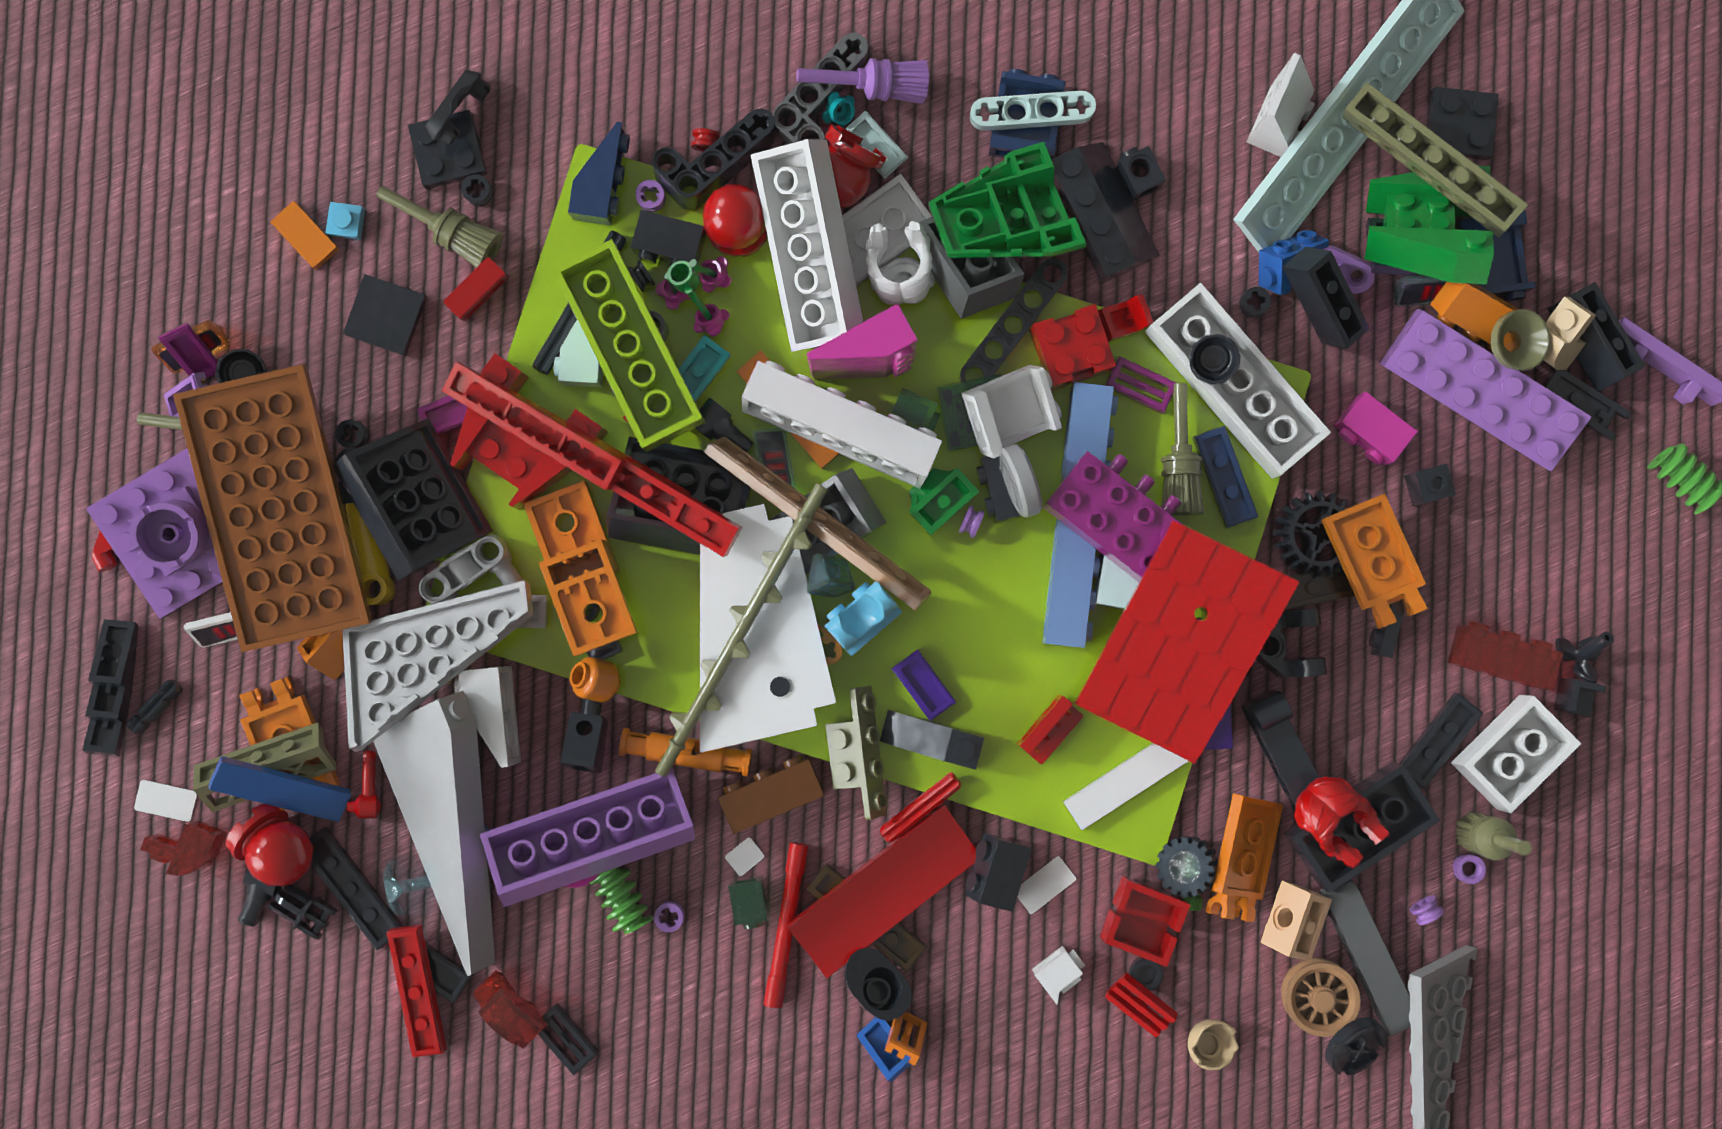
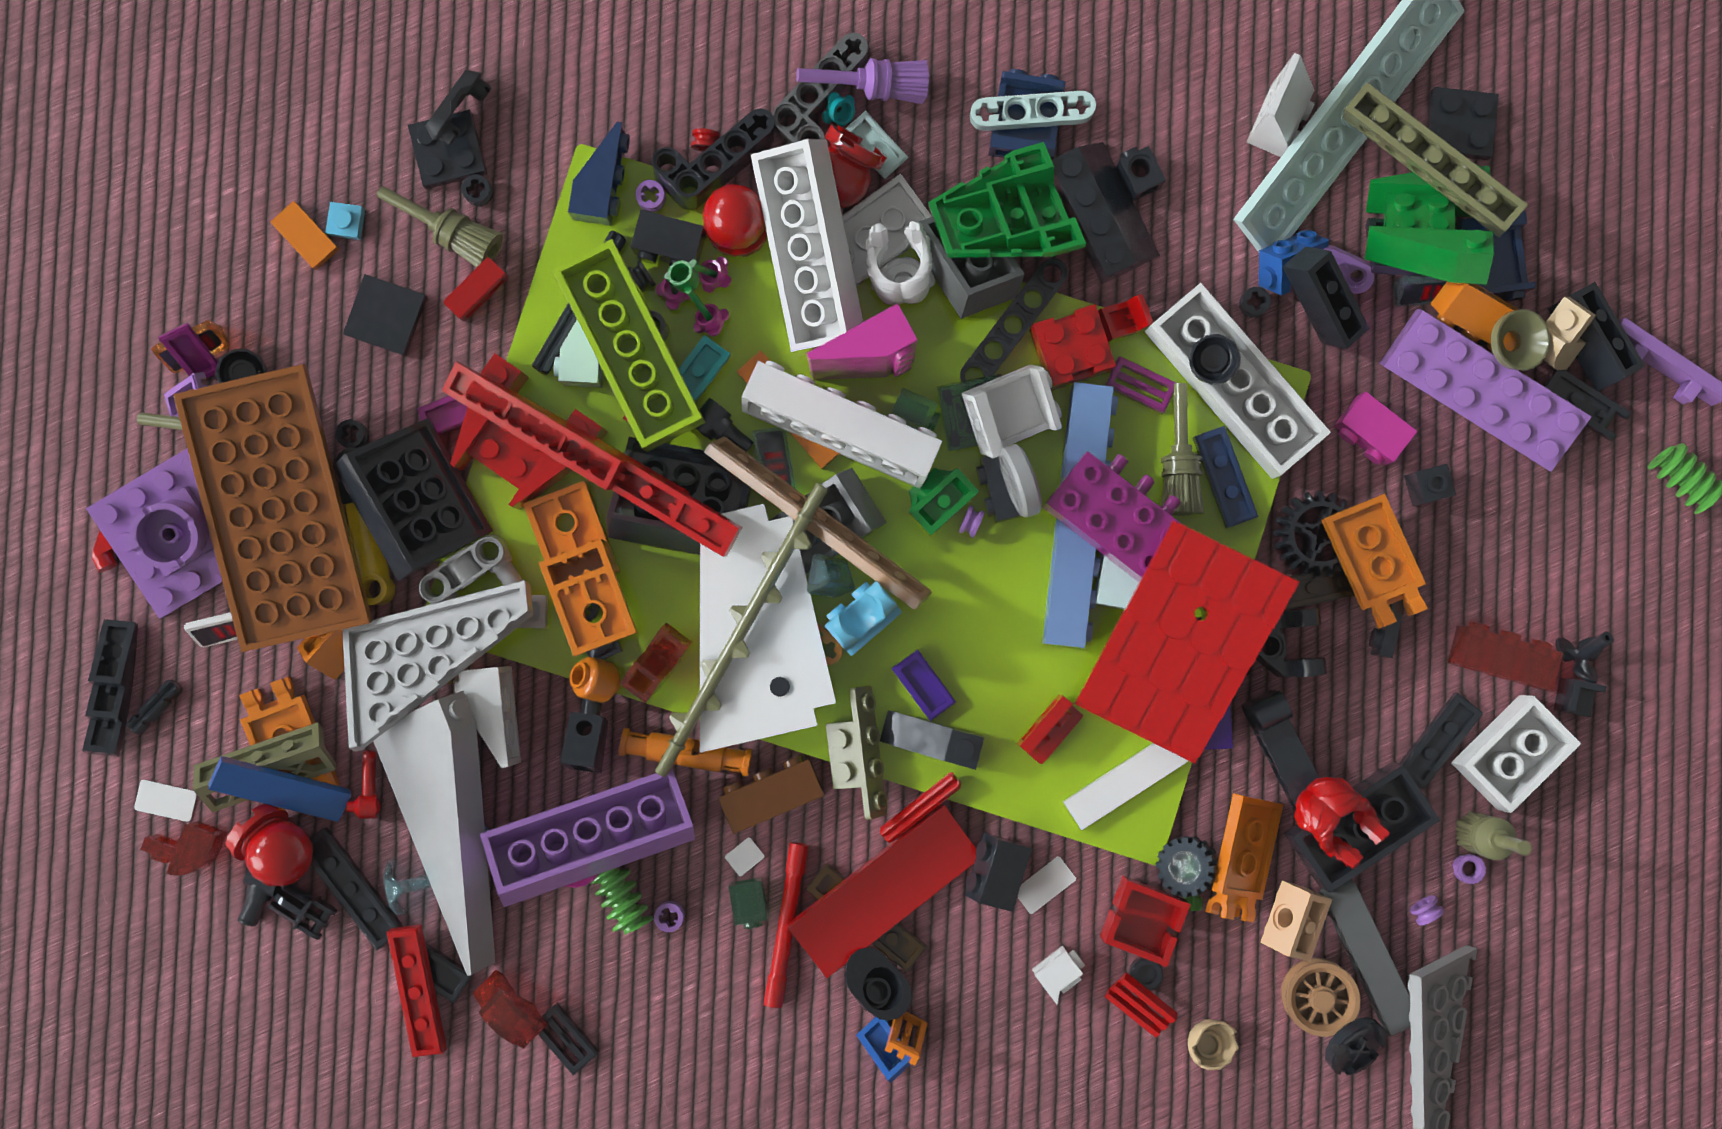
(656, 663): none -> clear red brick

